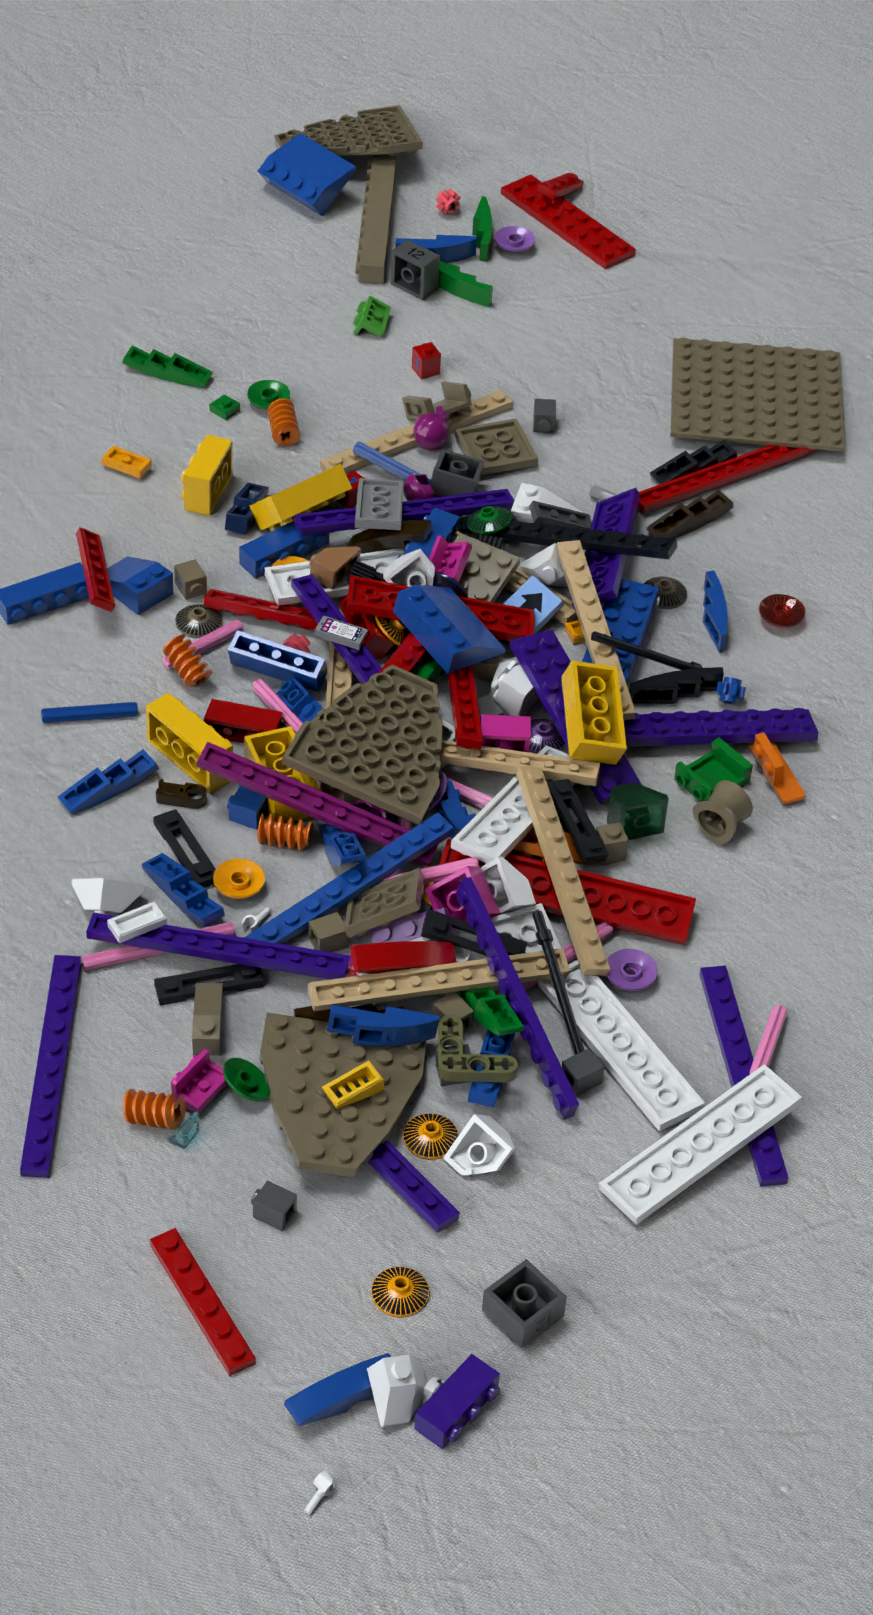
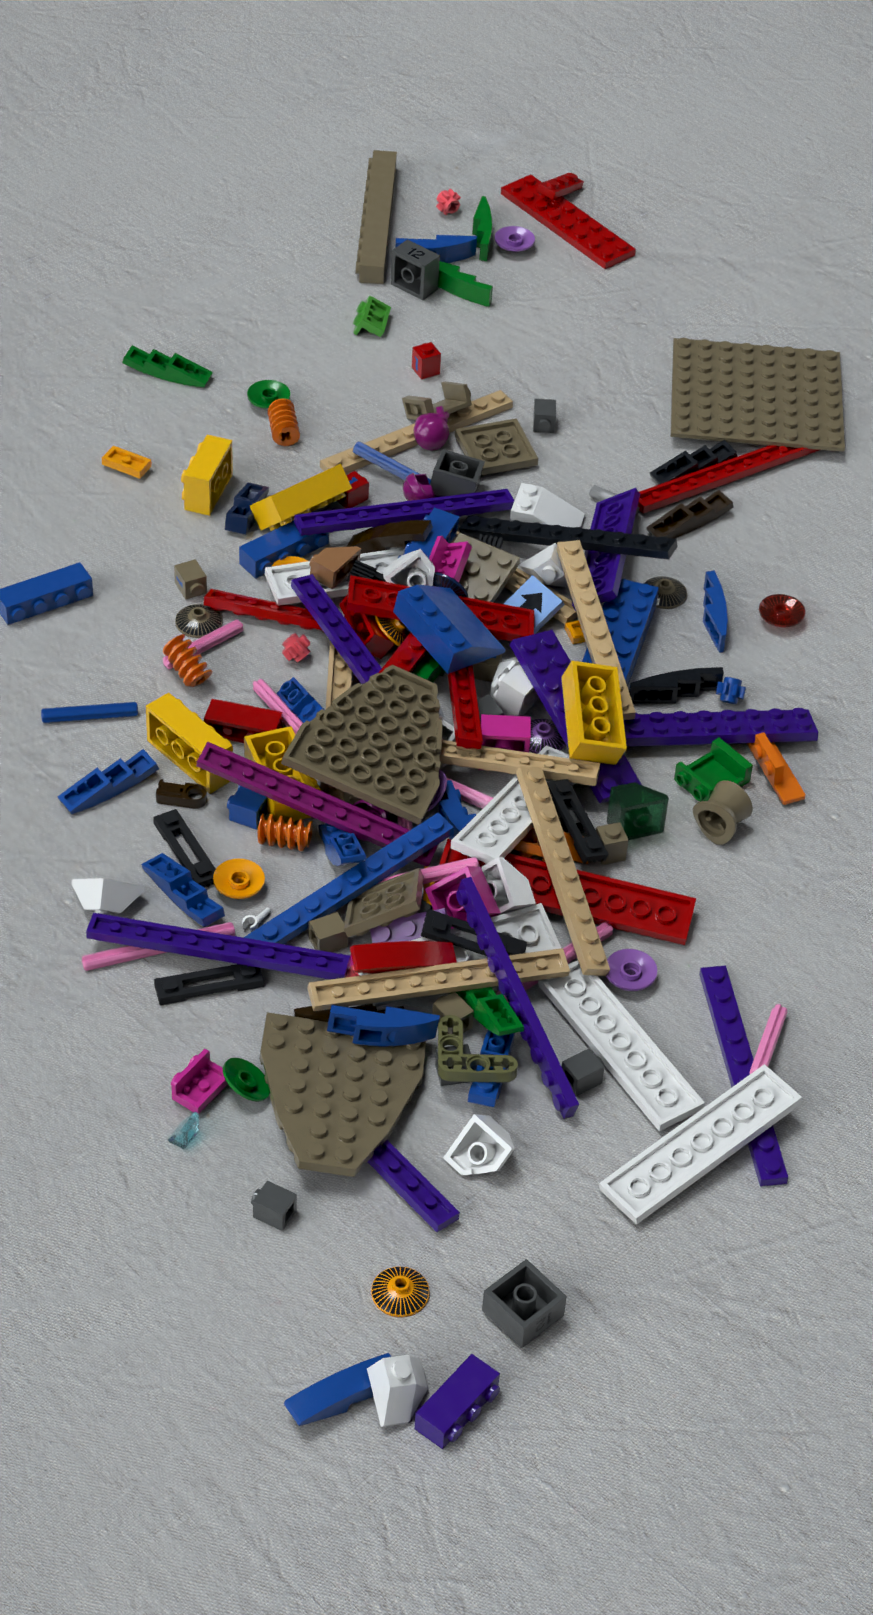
(50, 1067): dark purple plate -> none
(95, 569): red tile -> none
(137, 922): white tile -> none
(140, 583): blue slope -> none
(153, 1109): orange piece -> none
(202, 1302): red plate -> none
(207, 1018): dark tan slope -> none
(224, 407): green plate -> none
(277, 660): blue brick -> none
(307, 172): blue slope -> none
(325, 1486): white hand -> none
(341, 632): tile -> none
(358, 1074): yellow slope -> none
(371, 133): dark tan wing -> none
(379, 504): light grey tile -> none
(429, 1144): dish -> none
(431, 1387): white tile -> none
(489, 520): dish -> none
(545, 939): black bar -> none
(555, 515): dark grey tile -> none
(643, 652): black bar -> none

